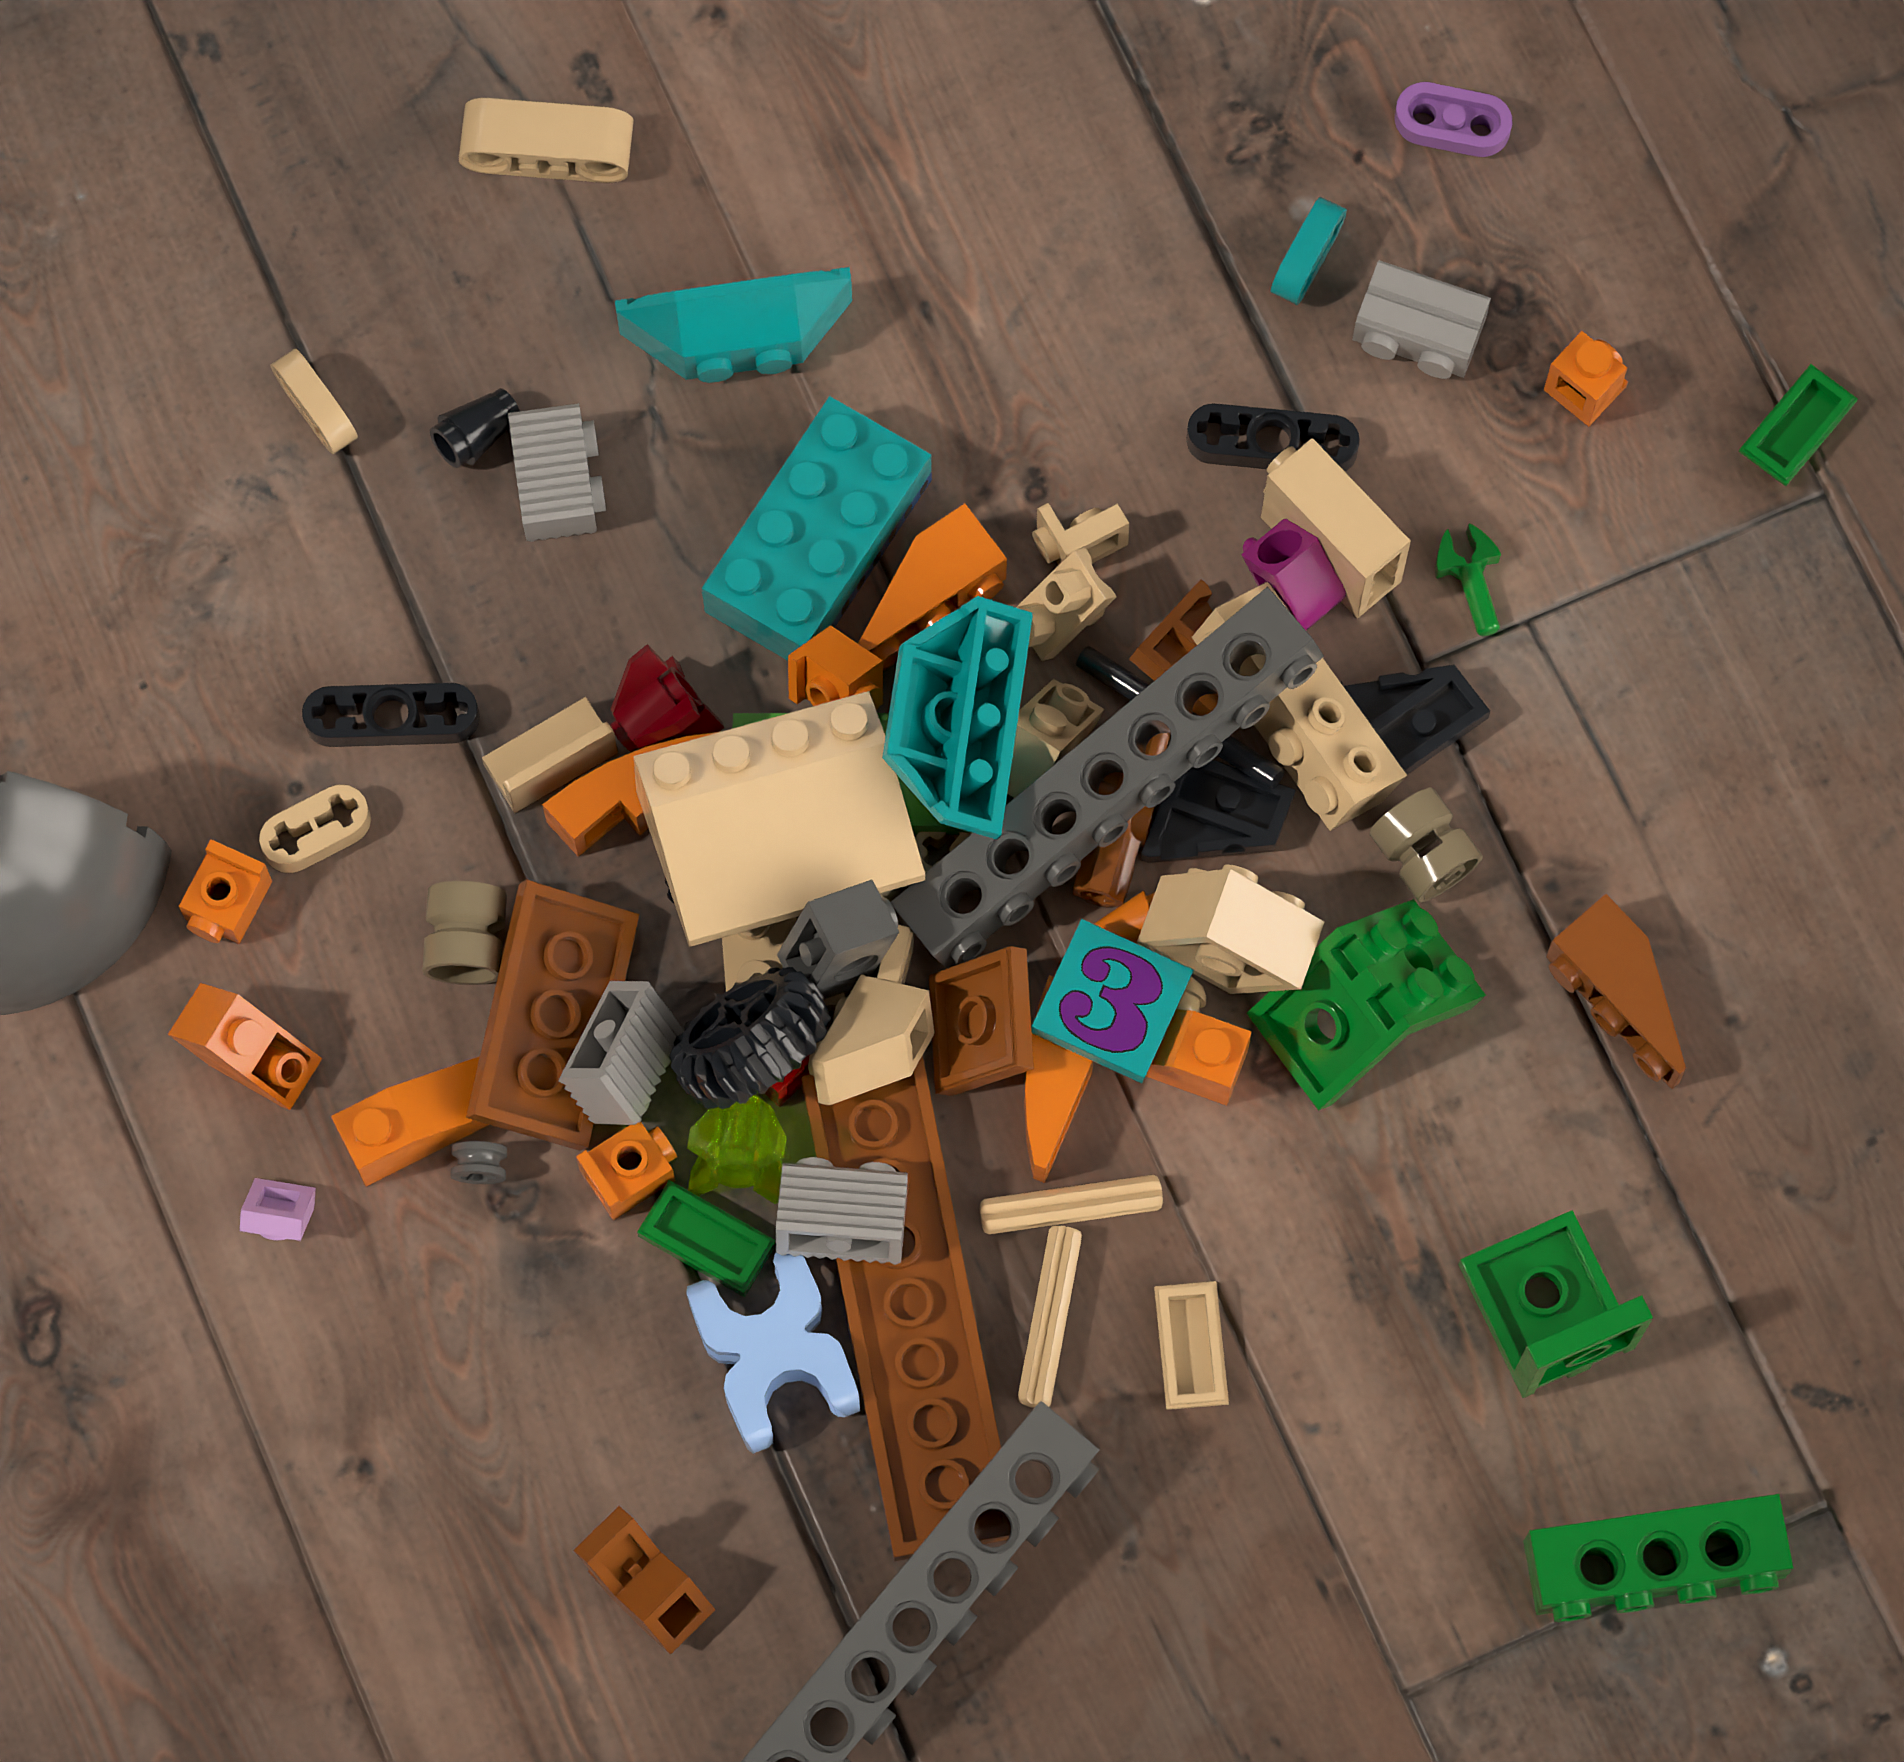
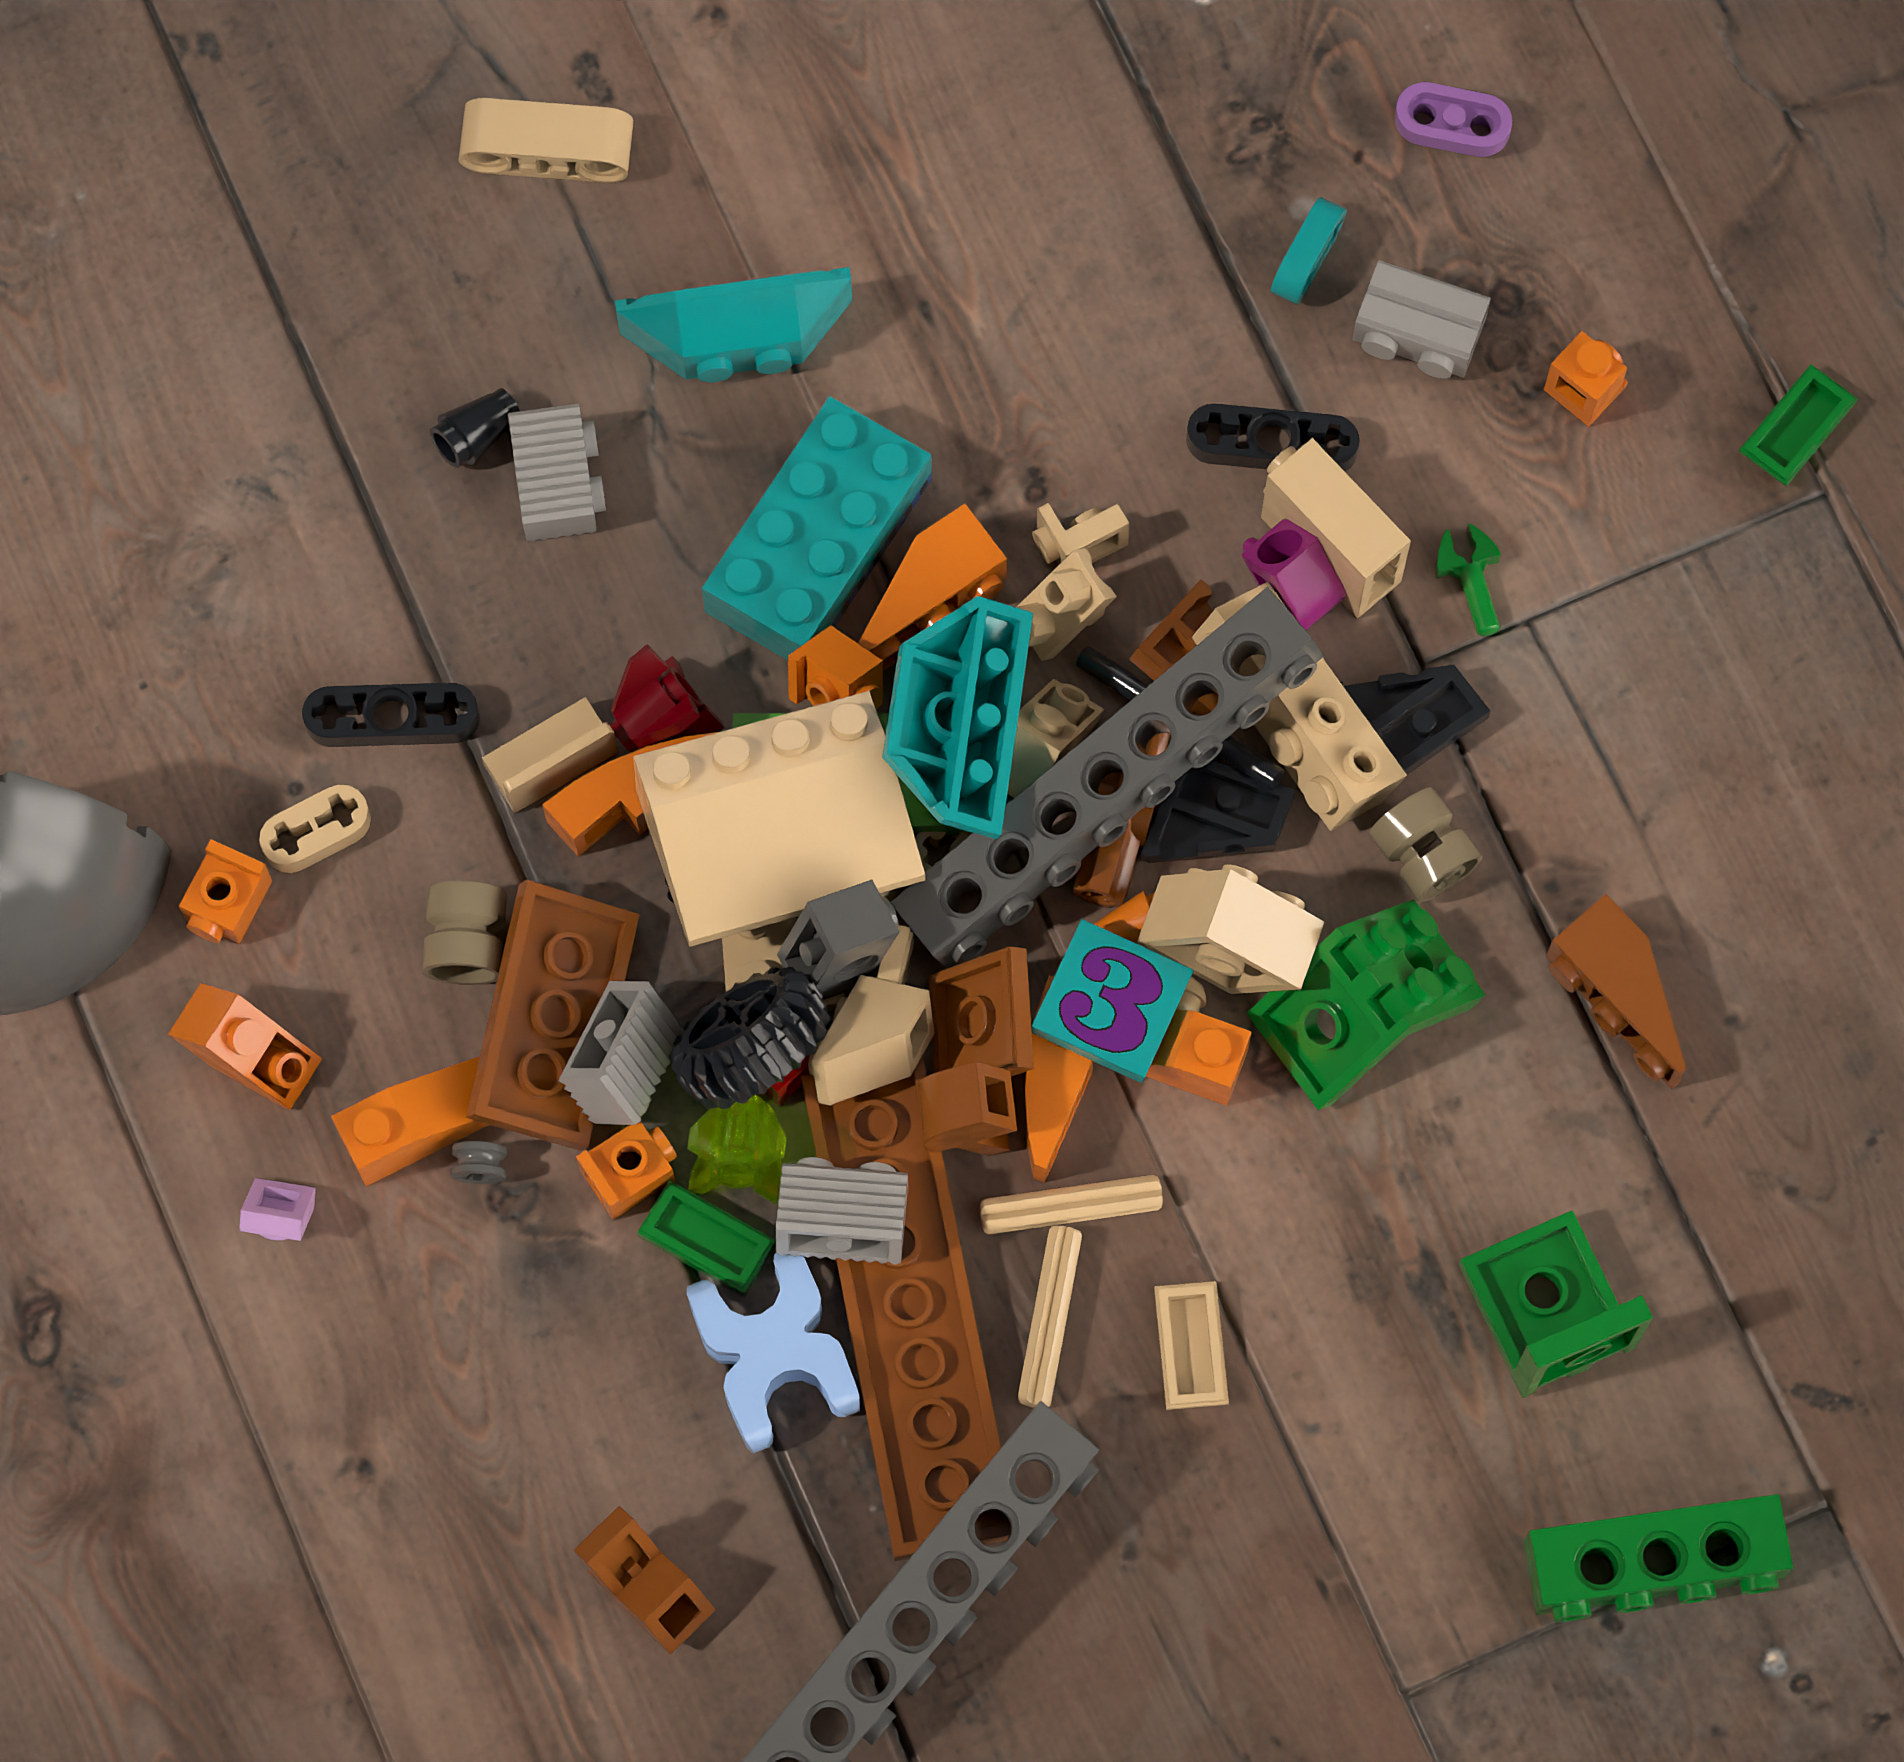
(314, 401): tan beam -> none
(967, 1109): none -> dark orange brick

